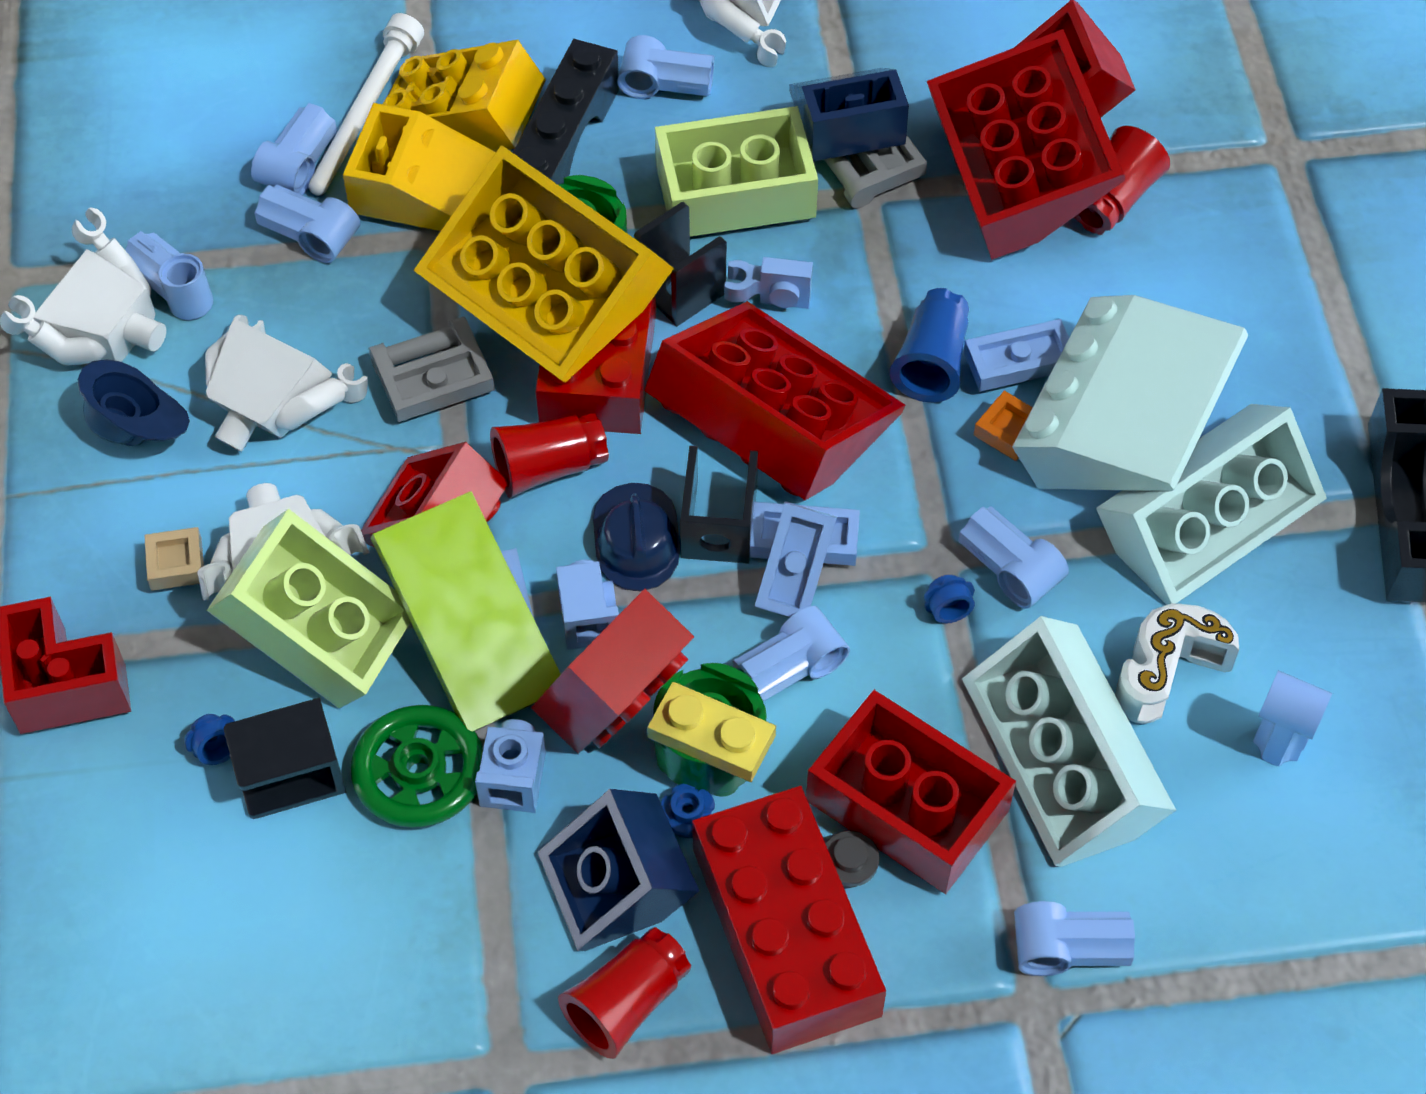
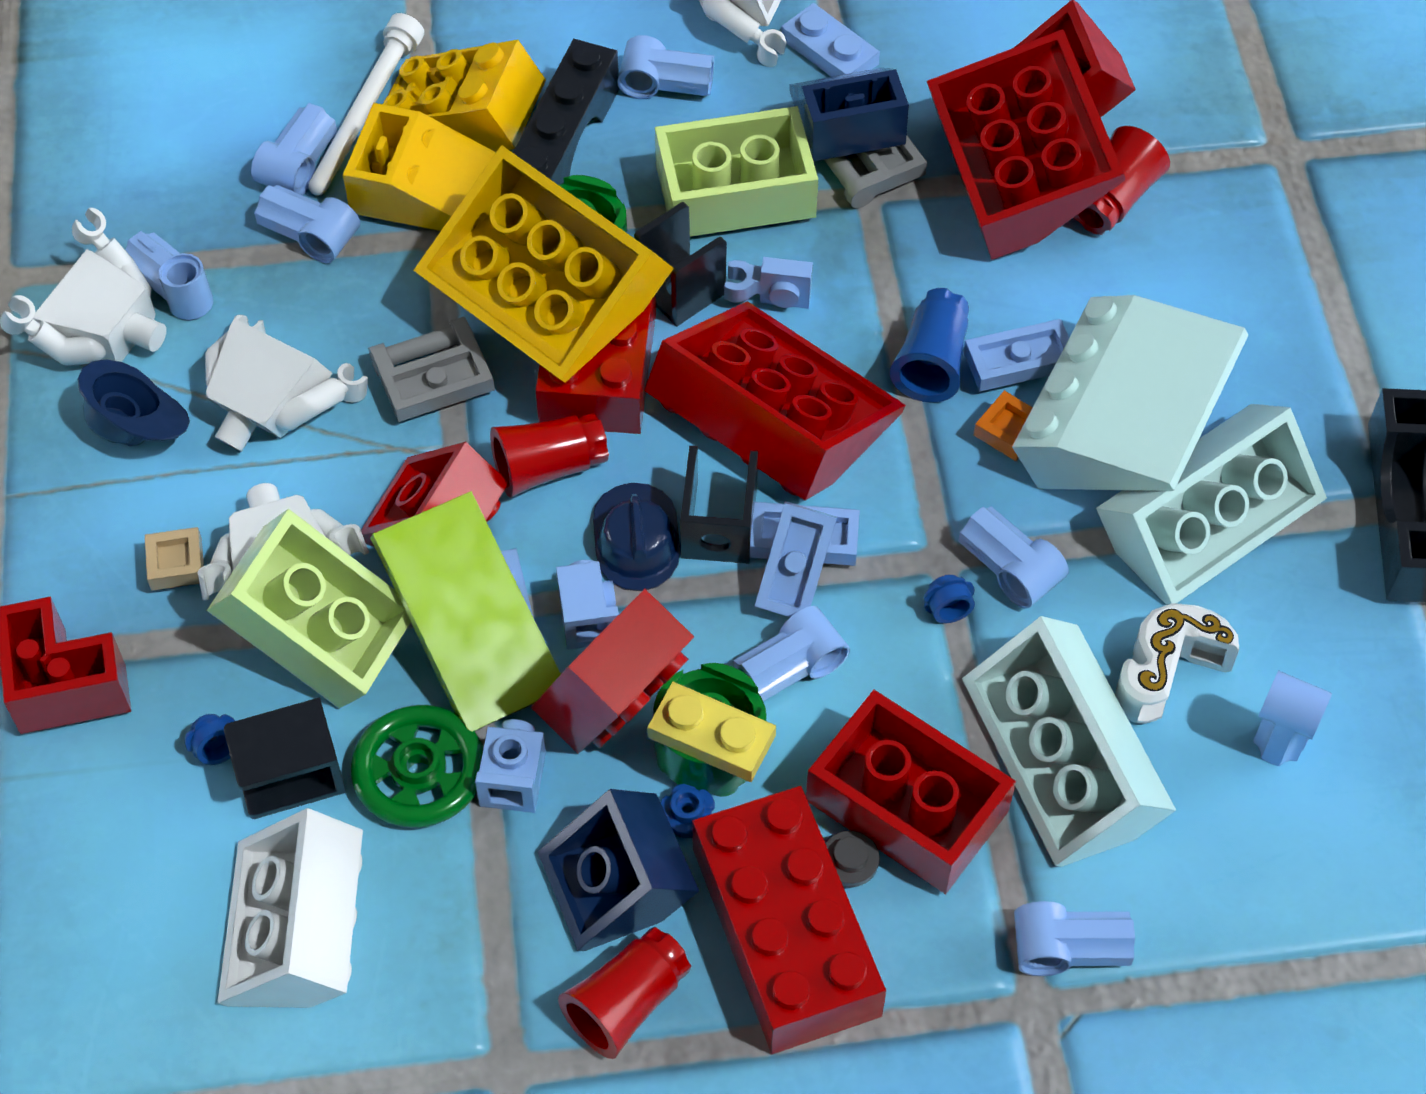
(292, 914): none -> white slope
(829, 43): none -> light blue plate

